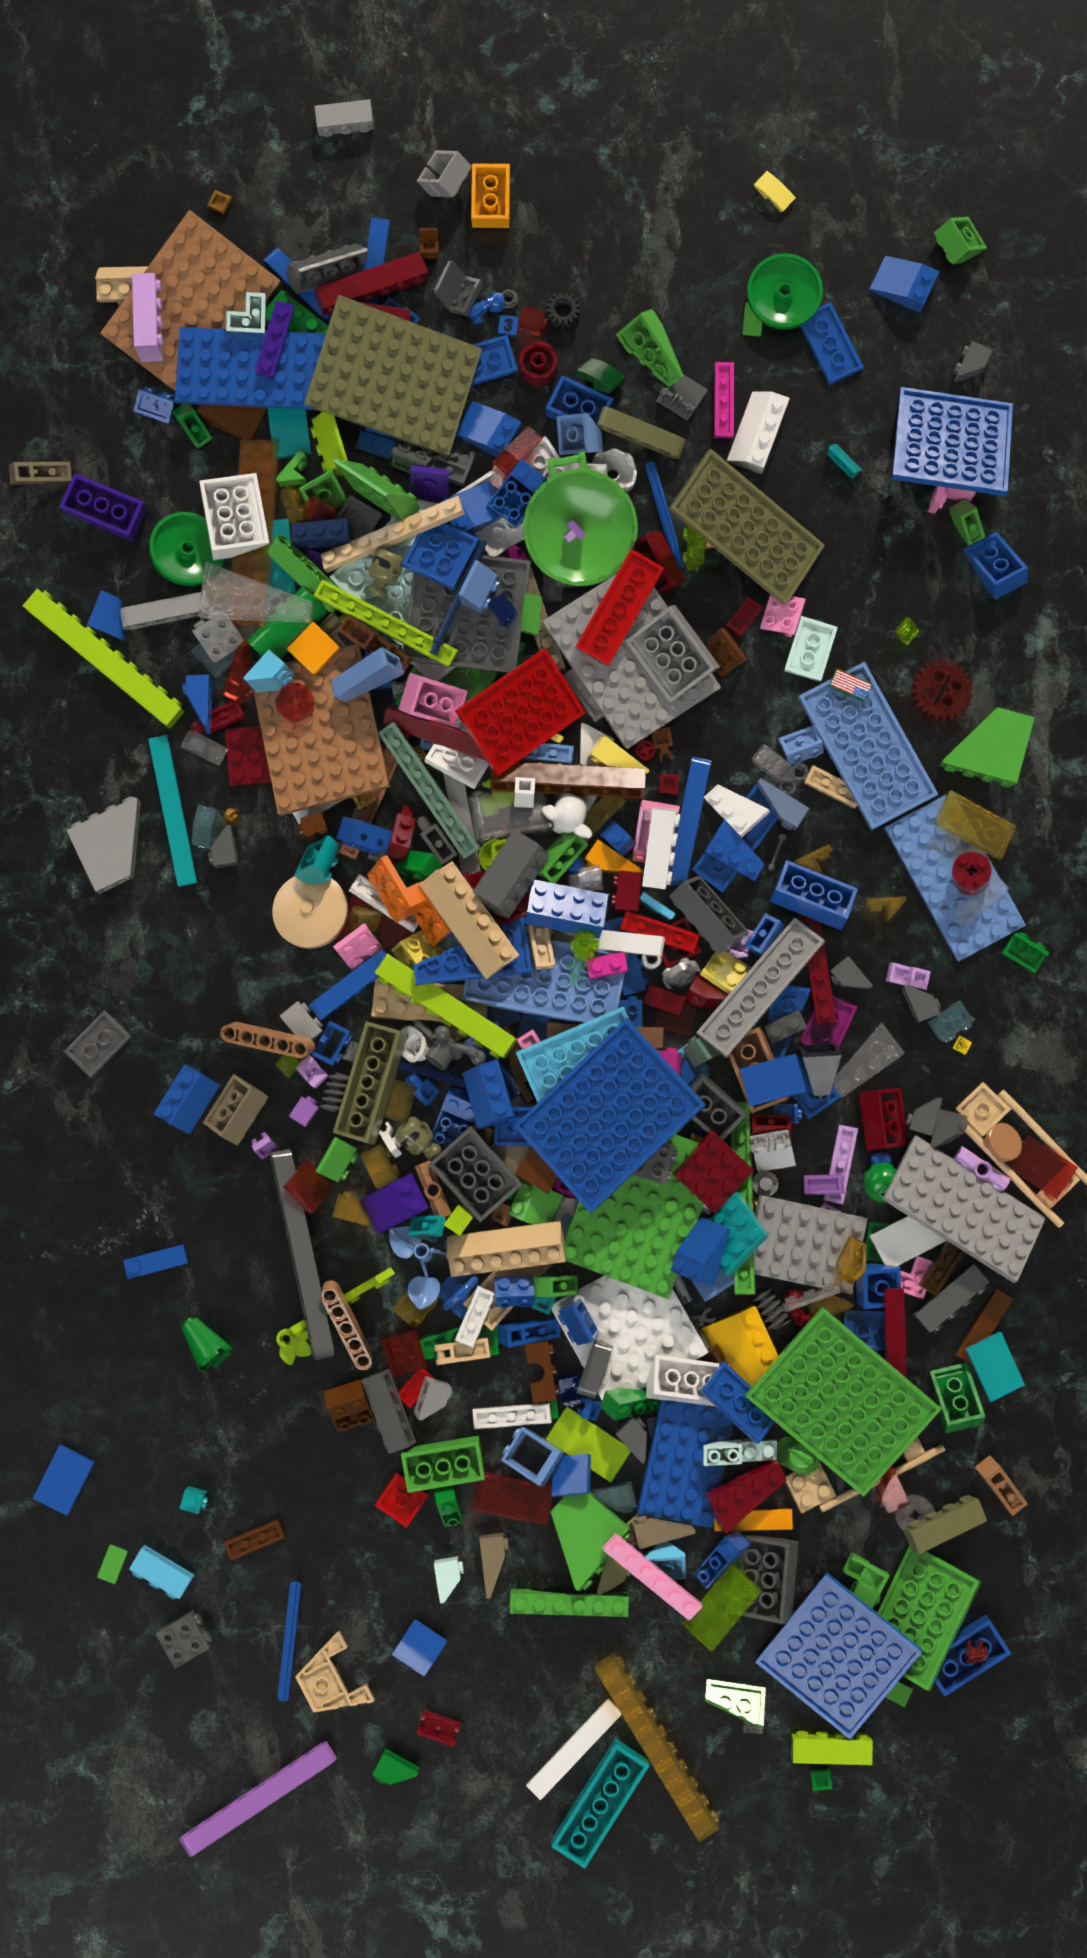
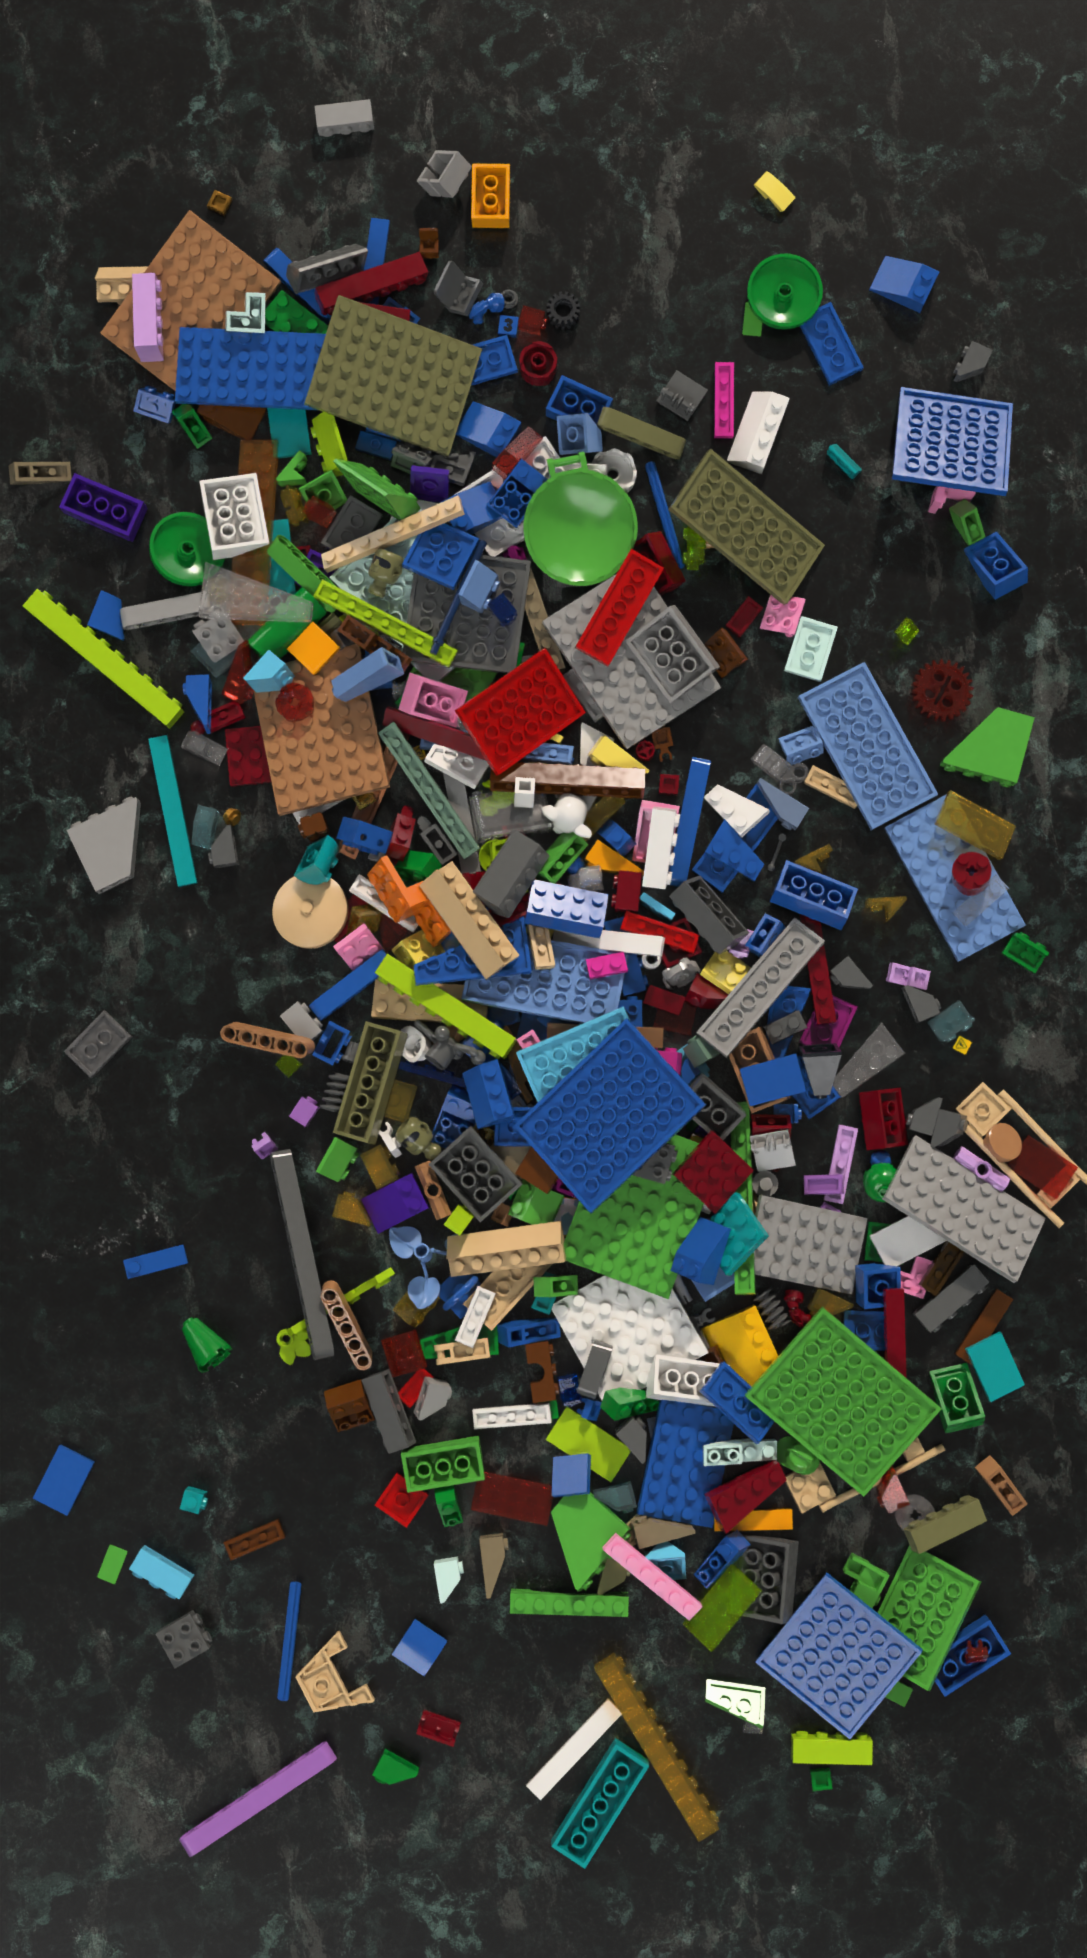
(187, 1099): blue slope -> none
(235, 1109): dark tan slope -> none
(275, 339): dark purple plate -> none
(308, 1187): clear red tile -> none
(311, 1071): lavender bracket -> none
(322, 533): dark blue brick -> none
(424, 1090): blue plate -> none
(427, 1227): teal slope -> none
(514, 1291): blue bracket -> none
(531, 614): bright green tile -> none
(547, 1468): medium blue window -> none
(574, 531): medium lavender tile -> none
(579, 1322): blue slope -> none
(586, 952): clear neon green brick -> none
(604, 376): dark green slope -> none
(650, 344): bright green wedge -> none
(810, 1296): clear plate -> none
(850, 685): tile -> none
(852, 1260): clear yellow slope -> none
(959, 240): bright green slope -> none

